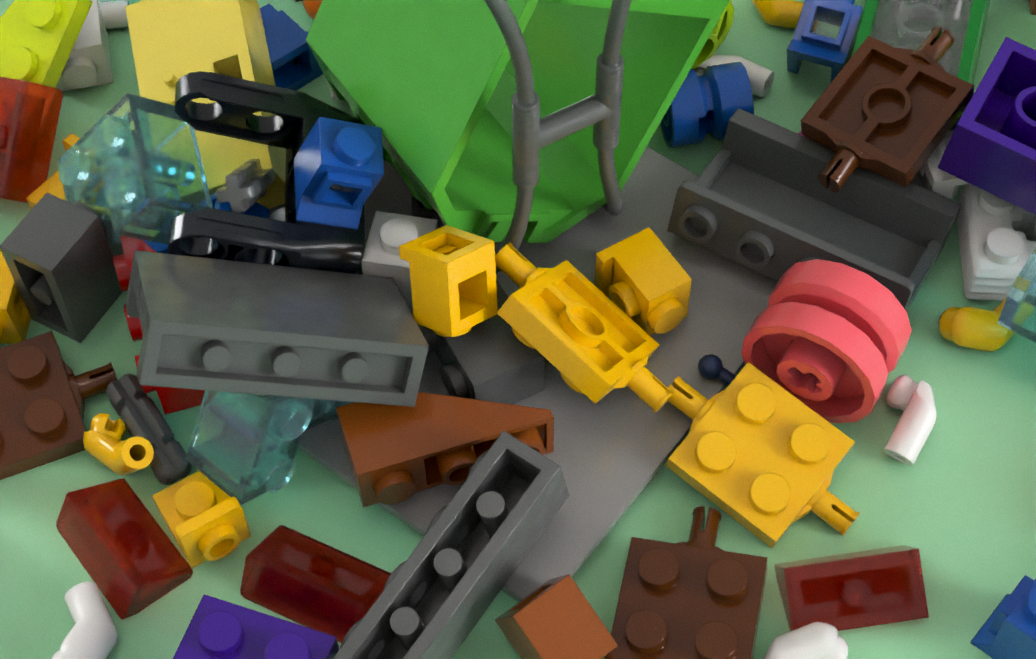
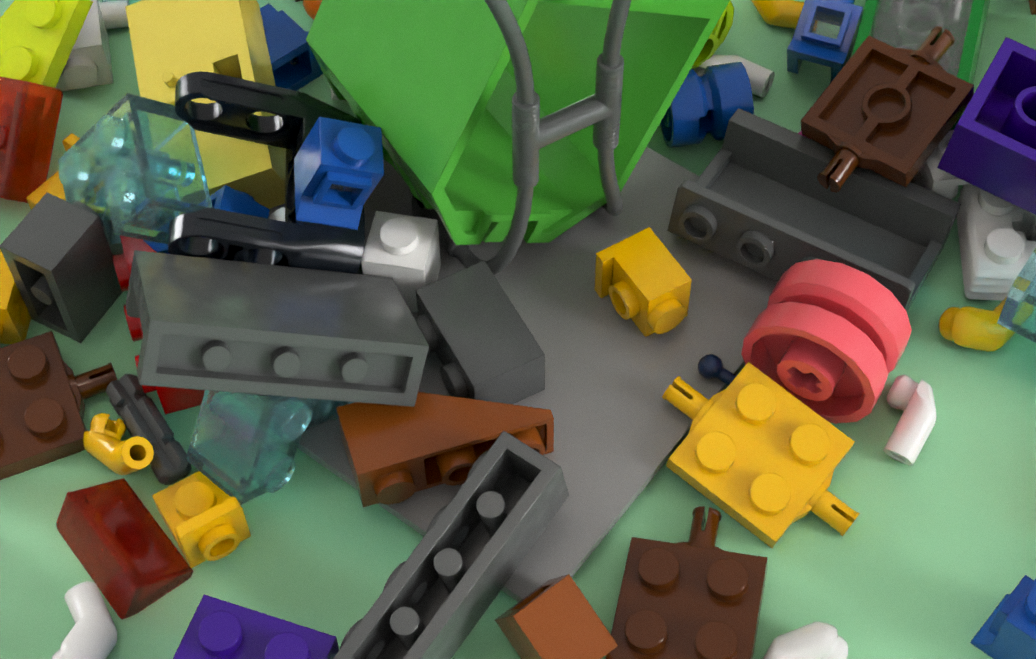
(245, 185): dark grey axle -> none
(311, 582): clear red slope -> none
(451, 280): yellow brick -> none
(579, 330): yellow plate -> none
(854, 588): clear red slope -> none

